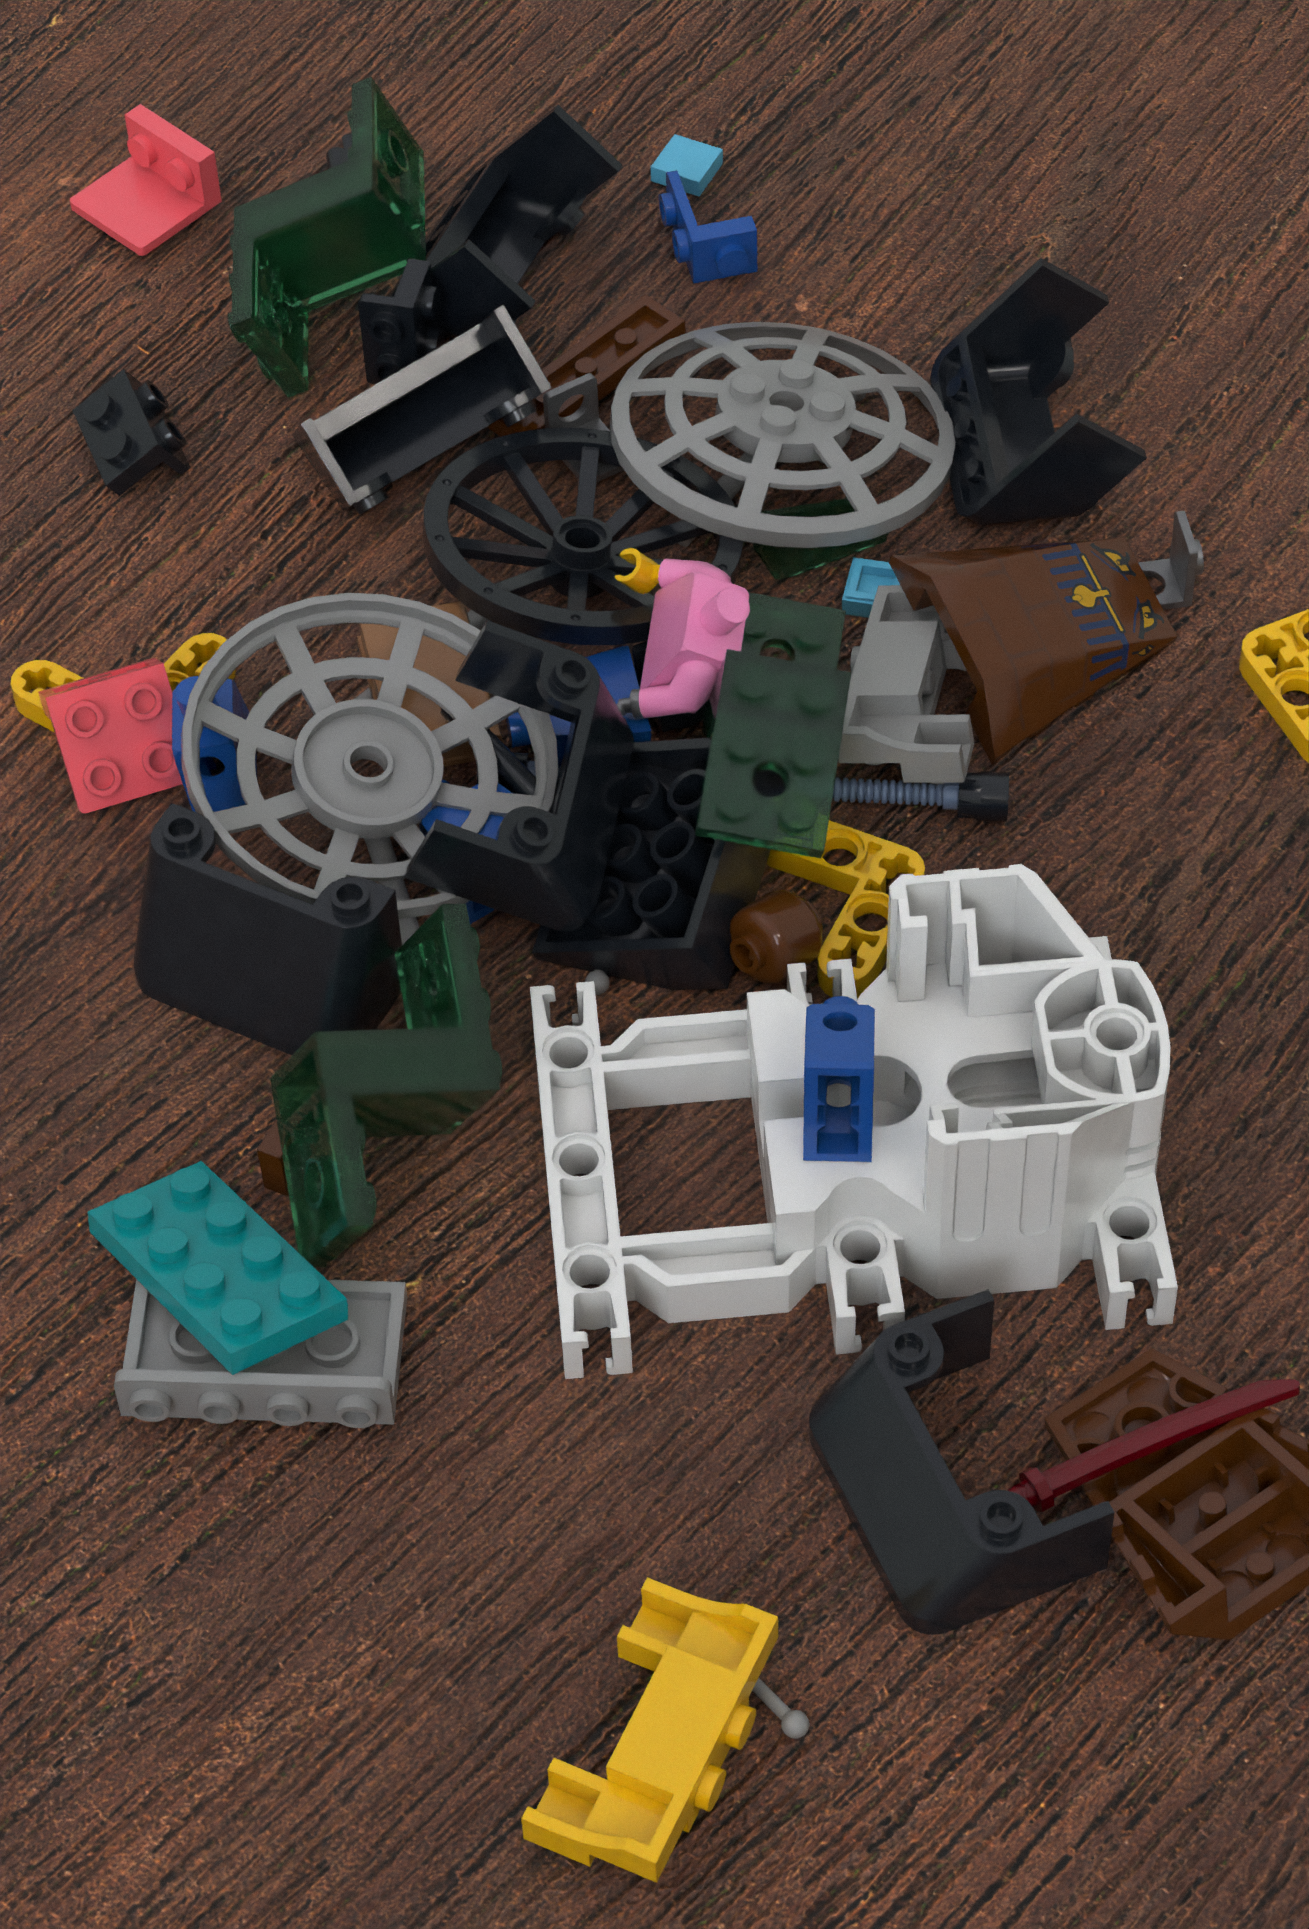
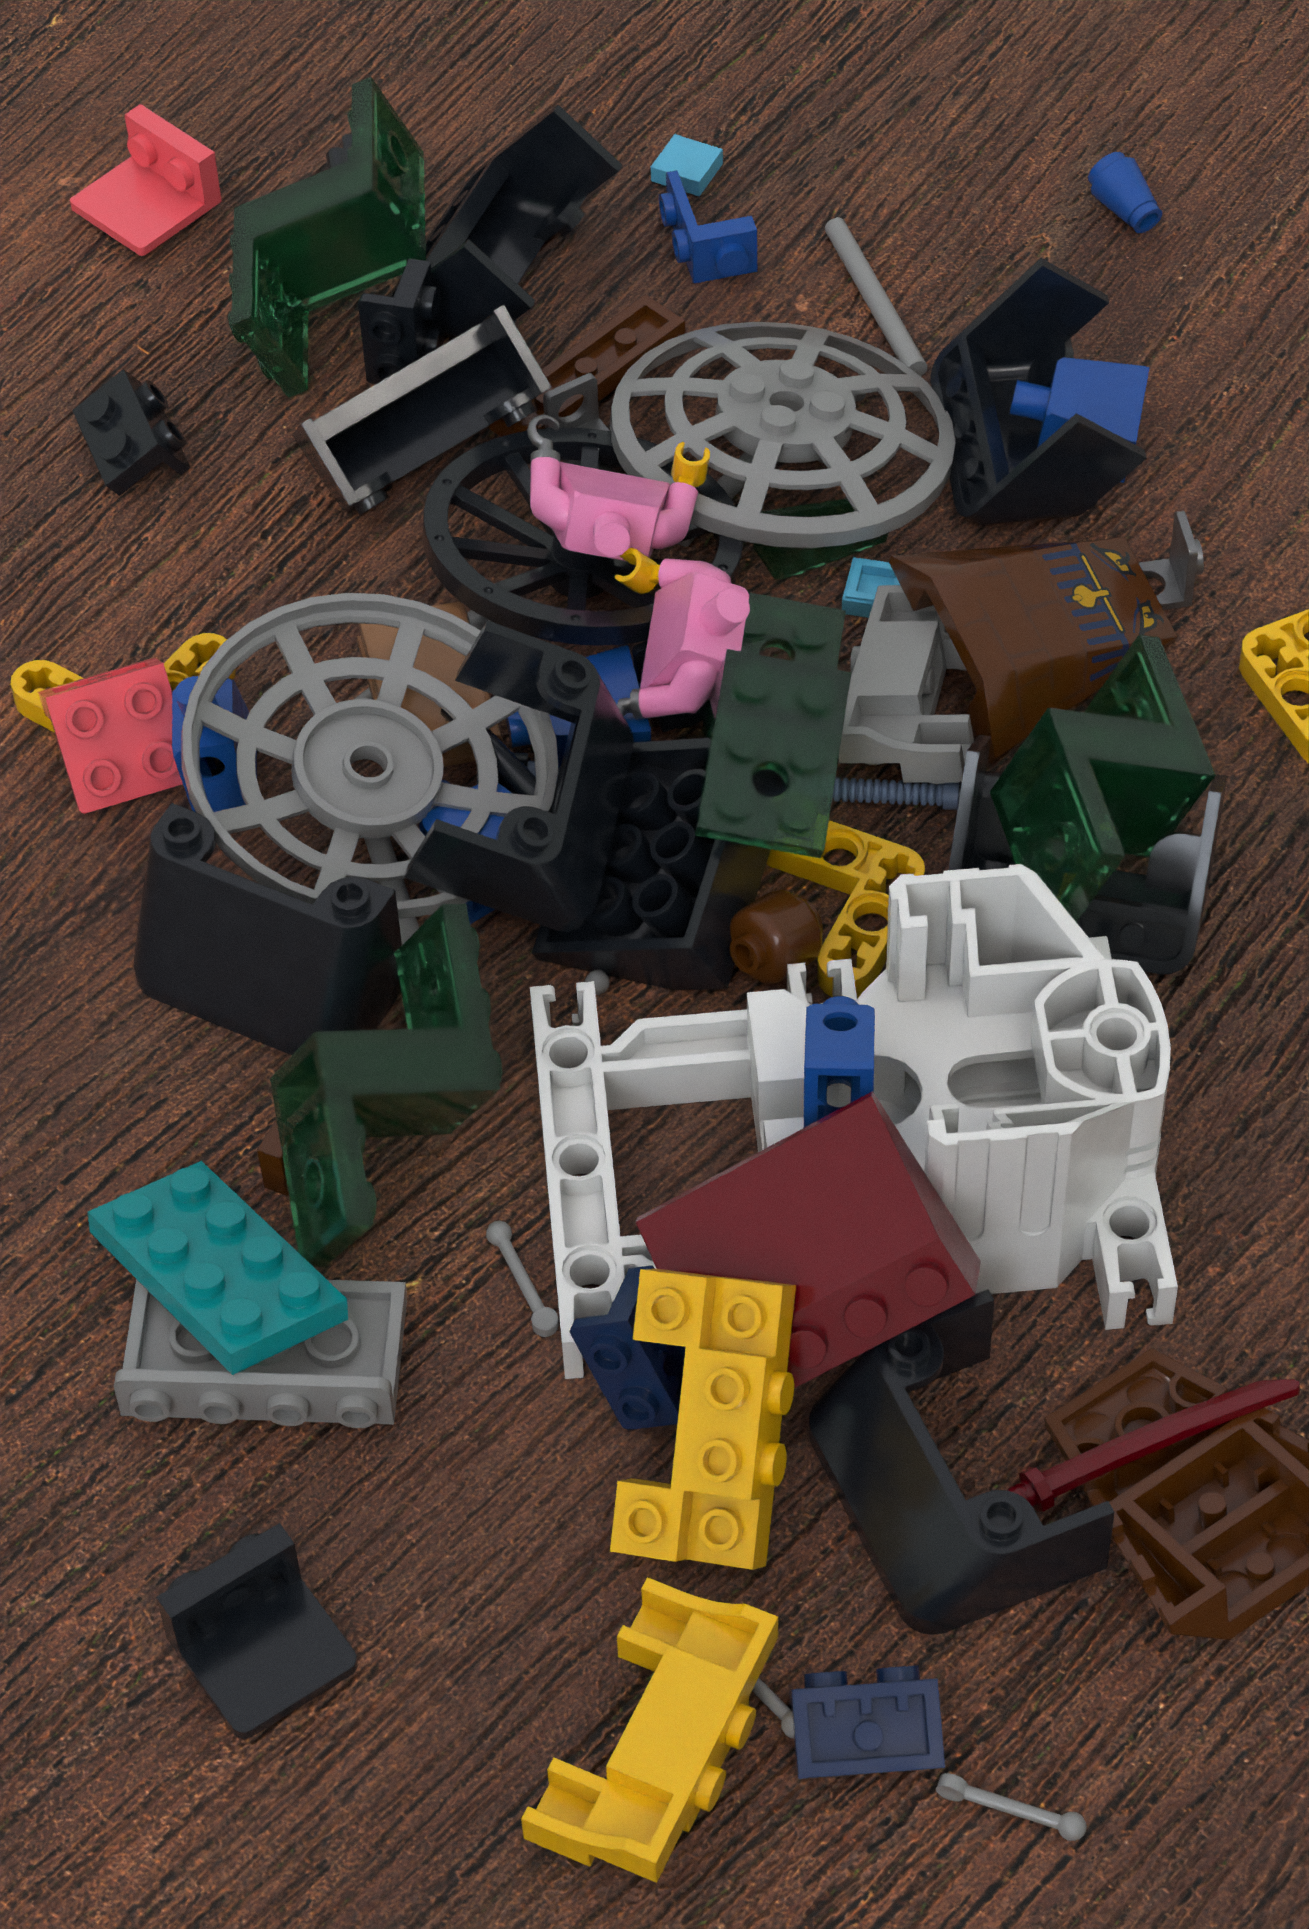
(255, 1633): none -> black bracket
(544, 1319): none -> light grey hinge
(609, 510): none -> bright pink torso
(634, 1375): none -> dark blue bracket
(726, 1420): none -> yellow bracket
(837, 1217): none -> dark red slope
(867, 1725): none -> dark blue bracket
(874, 295): none -> light grey bar
(954, 1788): none -> light grey hinge
(1096, 390): none -> blue torso
(1103, 778): none -> clear green bracket
(1123, 190): none -> blue cone
(1143, 916): none -> black windscreen

